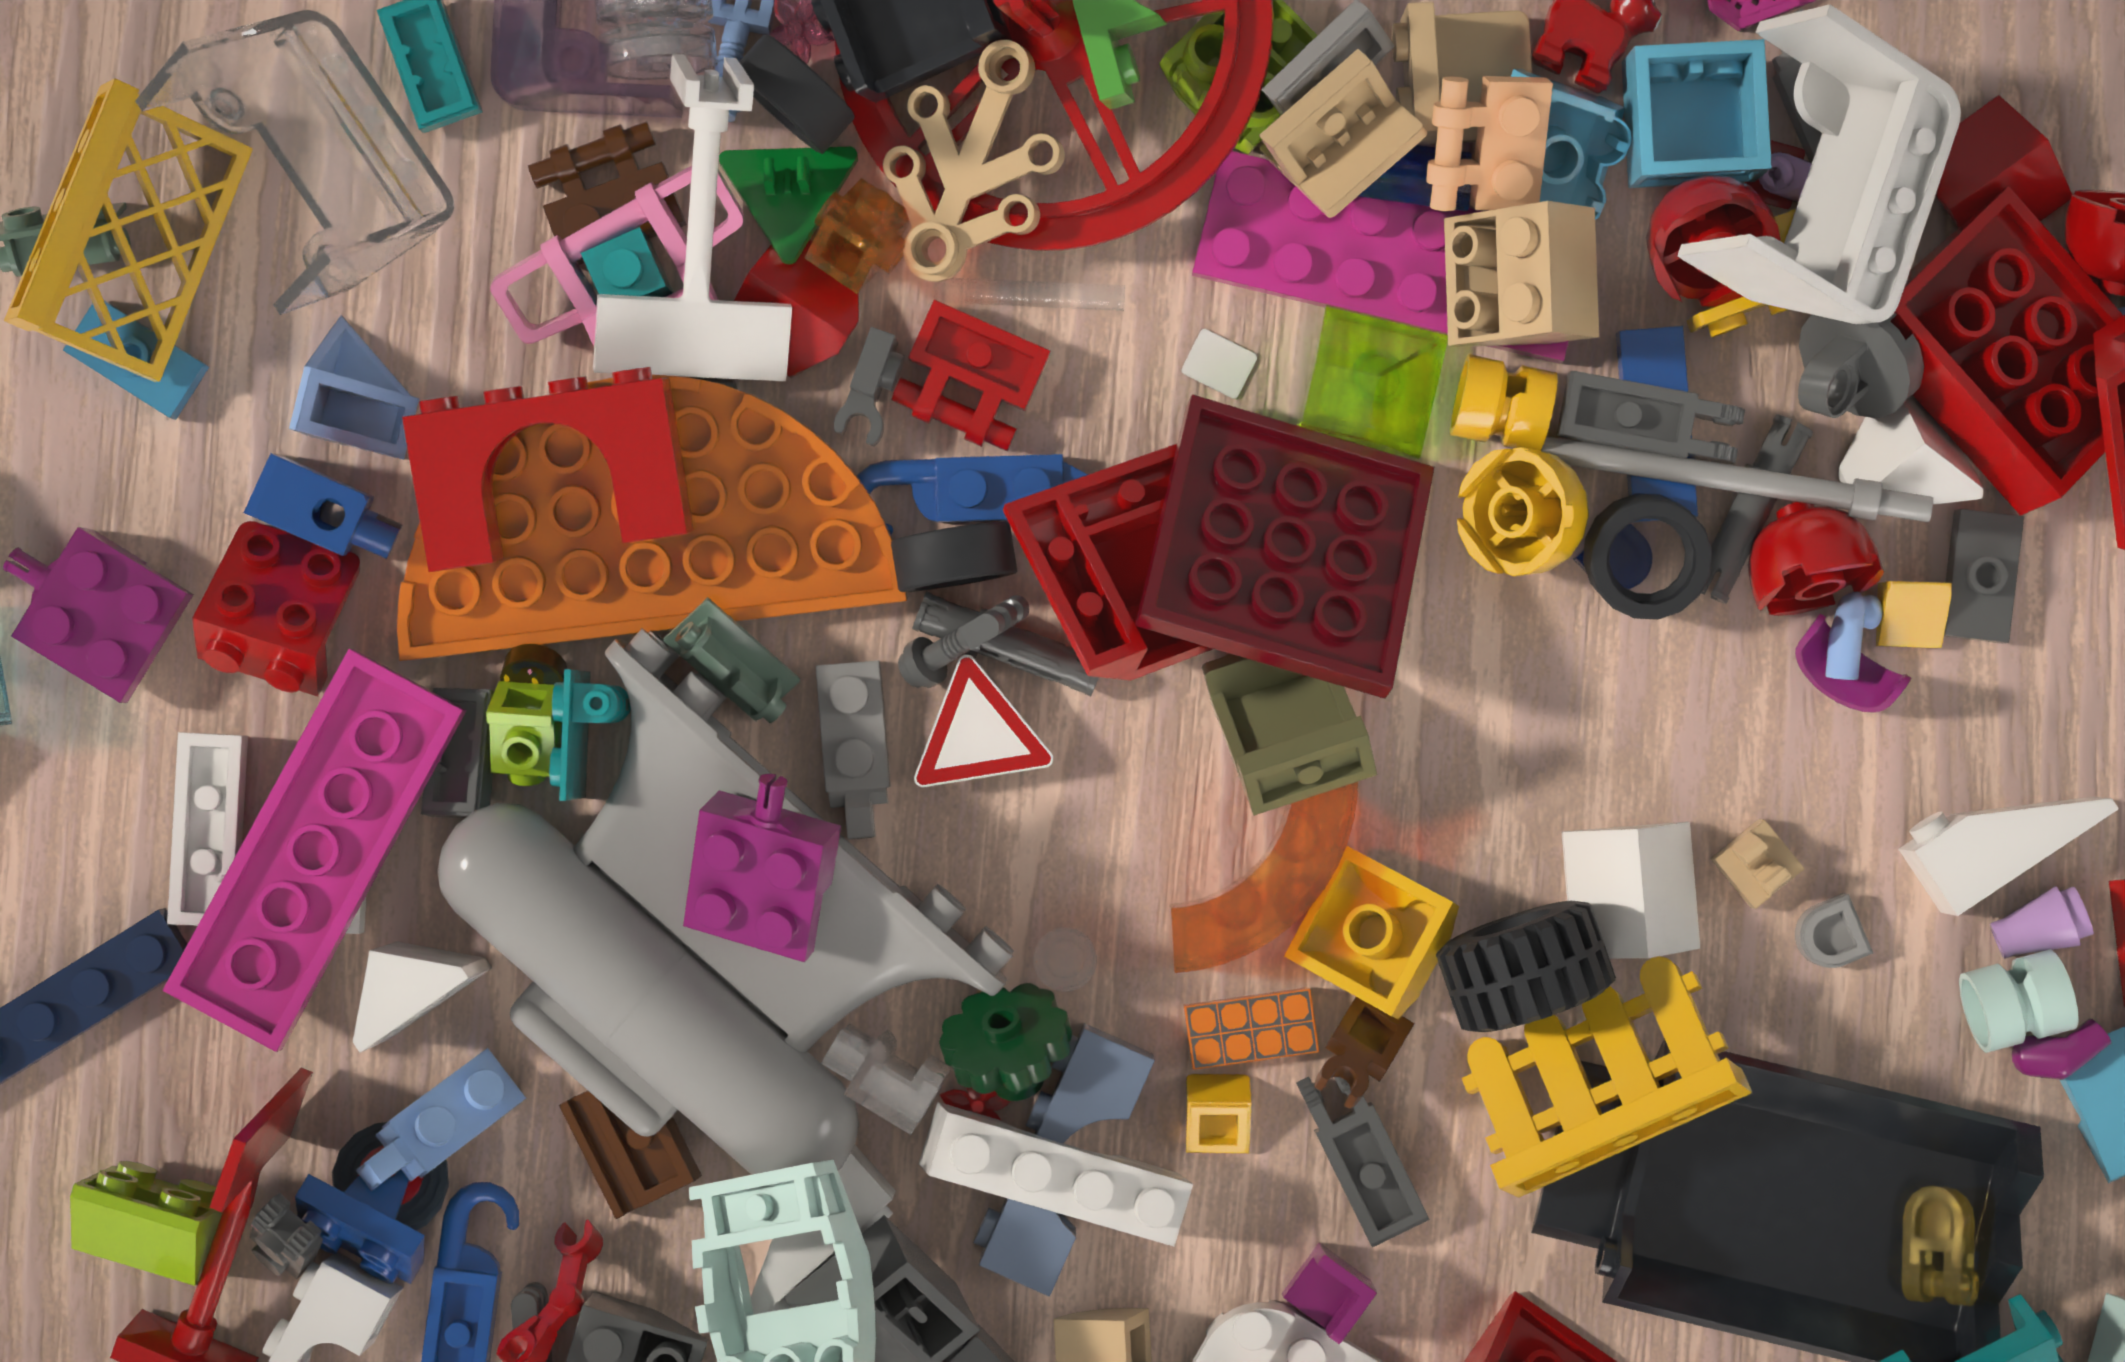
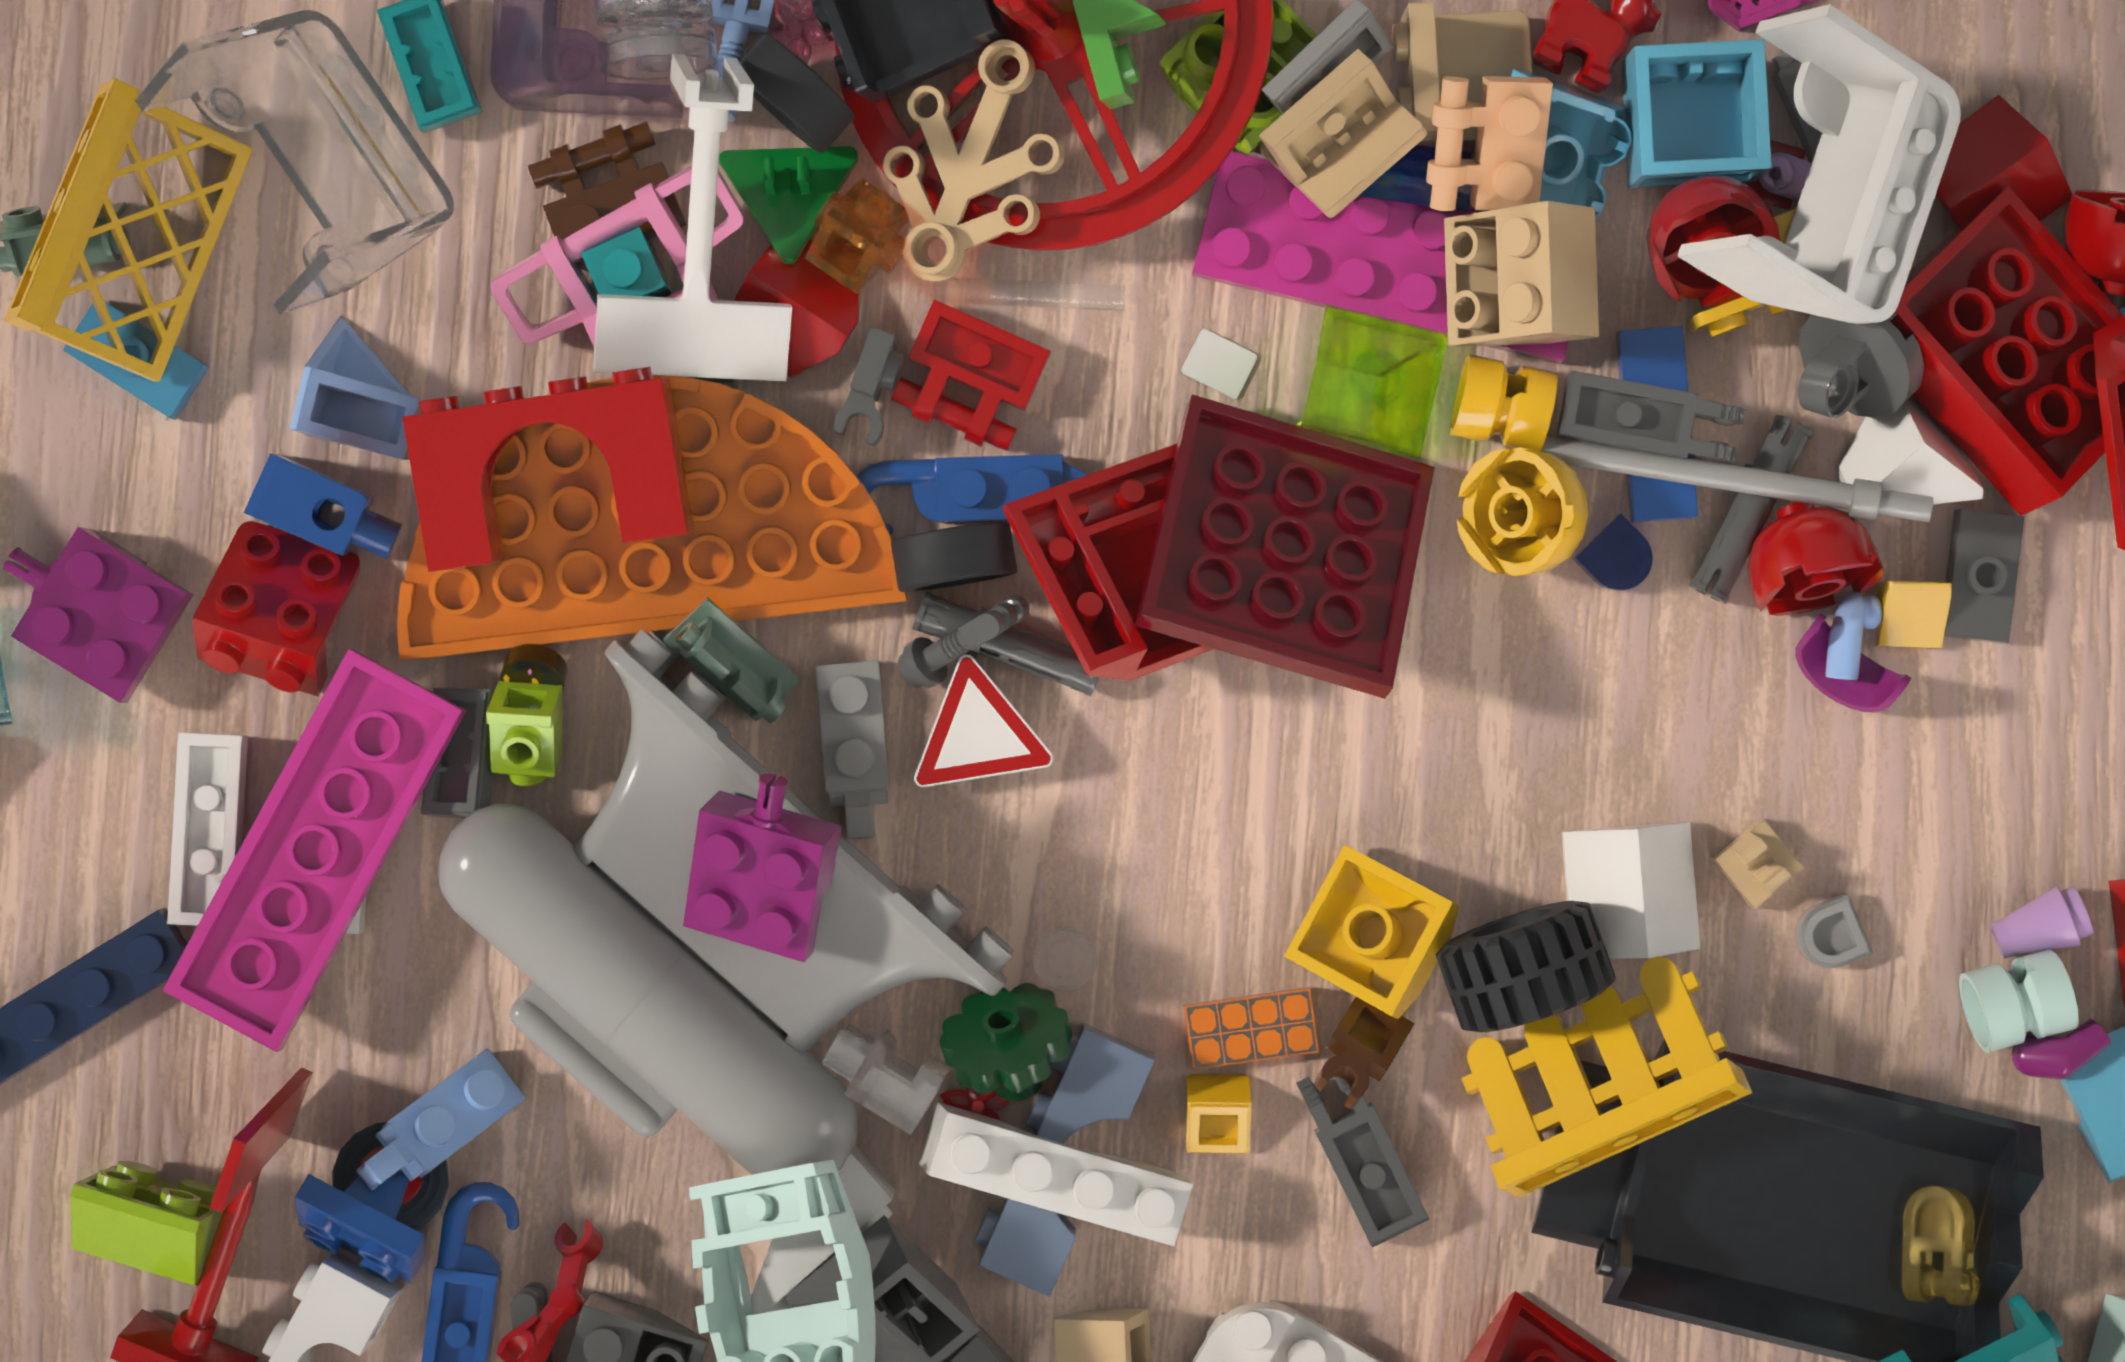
(284, 1238): dark grey hinge -> none
(406, 984): white slope -> none
(577, 705): teal hinge -> none
(628, 1166): reddish brown plate -> none
(1272, 891): clear orange brick -> none
(1286, 731): olive panel -> none
(1330, 1292): magenta panel -> none
(1691, 577): black tyre -> none
(1980, 851): white slope -> none

